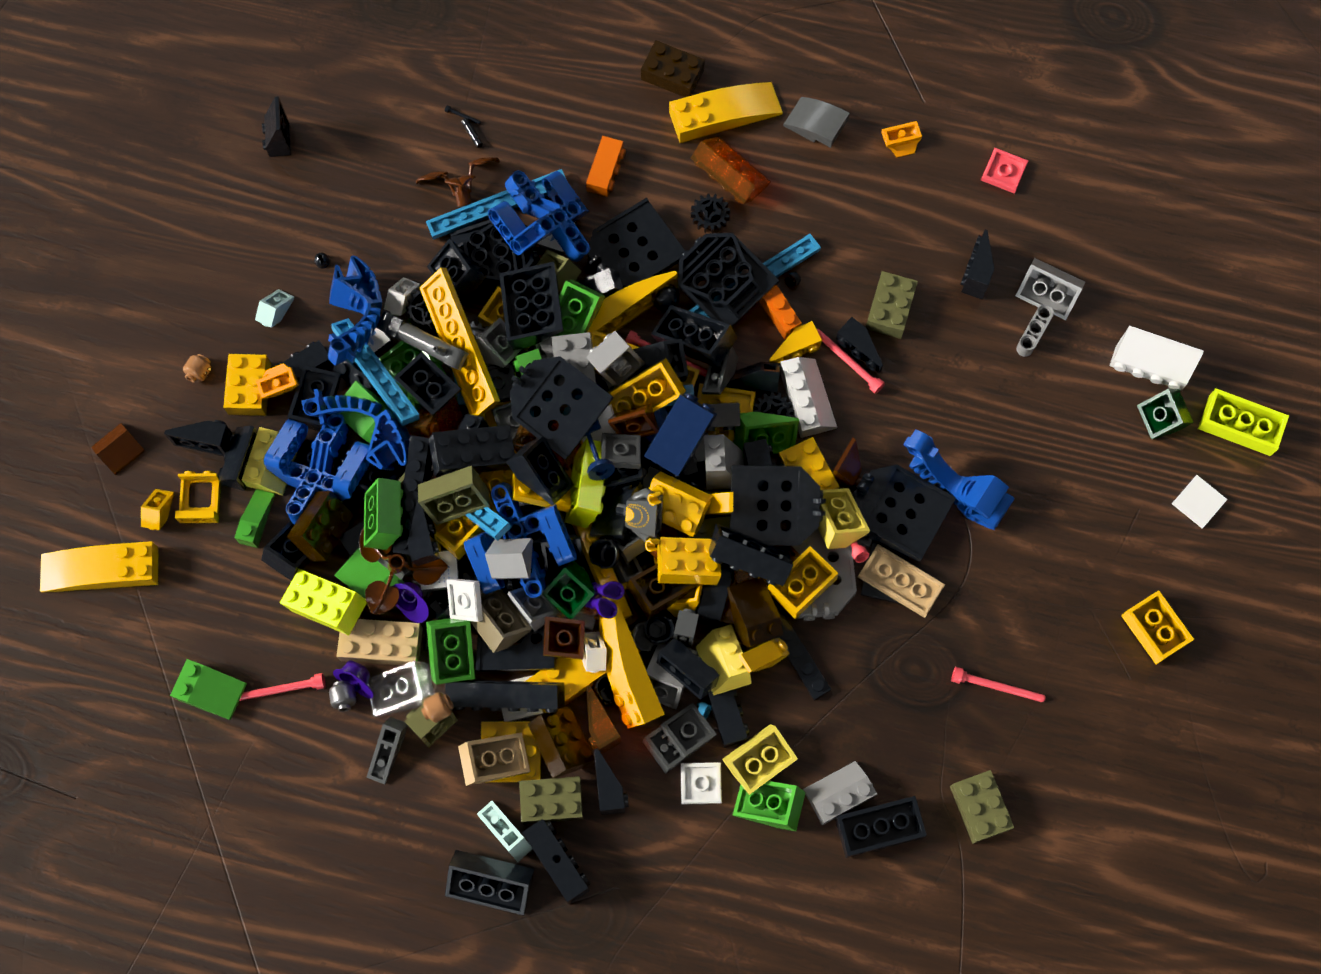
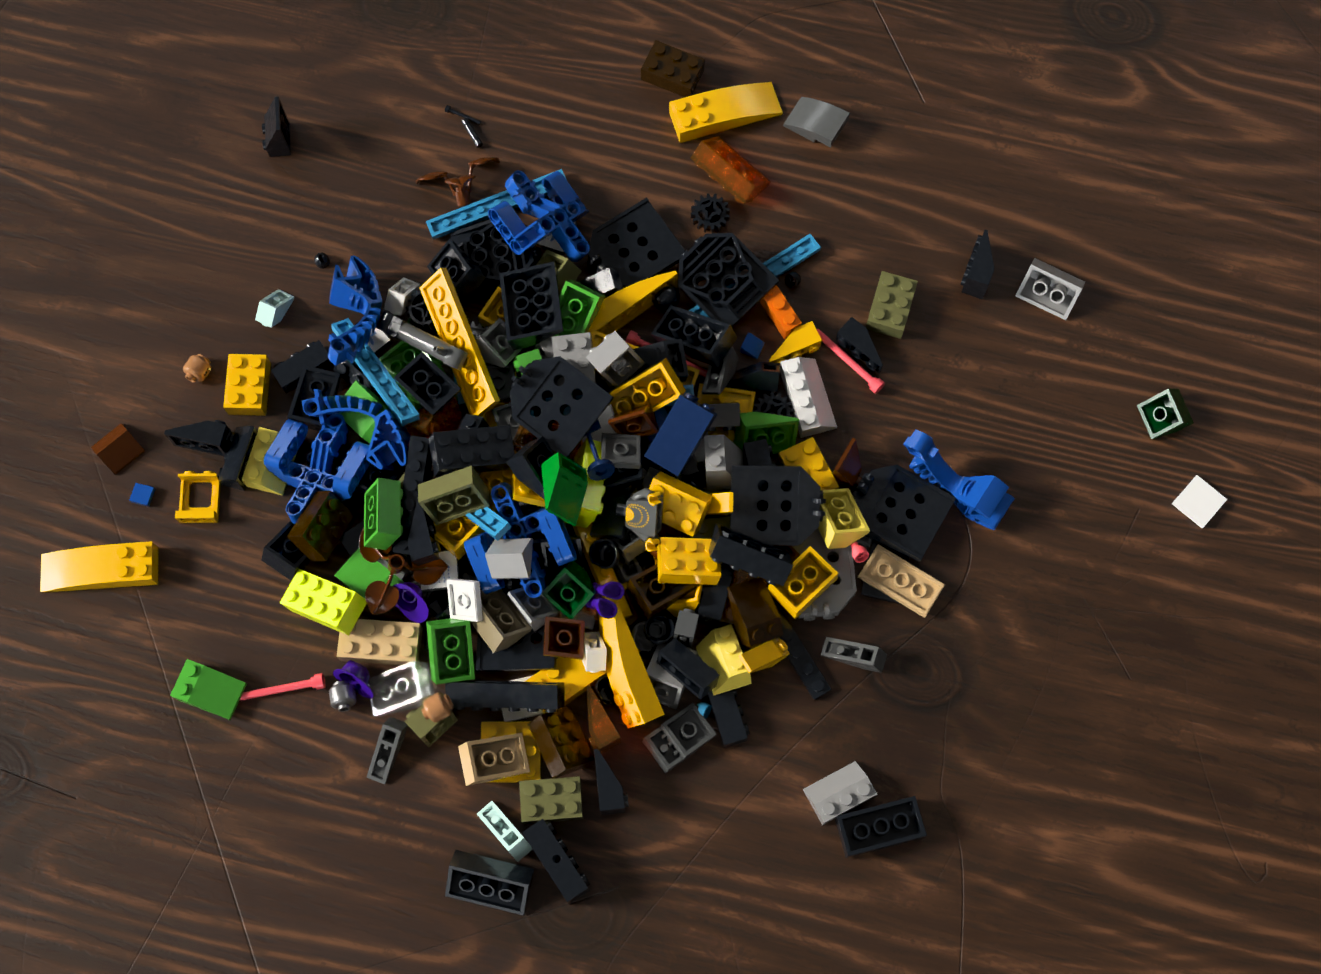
(142, 494): none -> blue tile
(156, 509): yellow slope -> none
(254, 518): bright green slope -> none
(277, 381): light orange slope -> none
(564, 487): none -> green slope
(605, 166): orange brick -> none
(701, 783): white tile -> none
(752, 346): none -> blue slope
(760, 758): light yellow slope -> none
(771, 805): bright green slope -> none
(855, 654): none -> dark grey slope
(902, 138): light orange slope -> none
(960, 675): coral piece -> none
(981, 806): olive brick -> none
(1004, 170): coral tile -> none
(1039, 323): light grey beam -> none
(1155, 358): white slope -> none
(1157, 627): yellow brick -> none
(1243, 422): neon yellow brick -> none

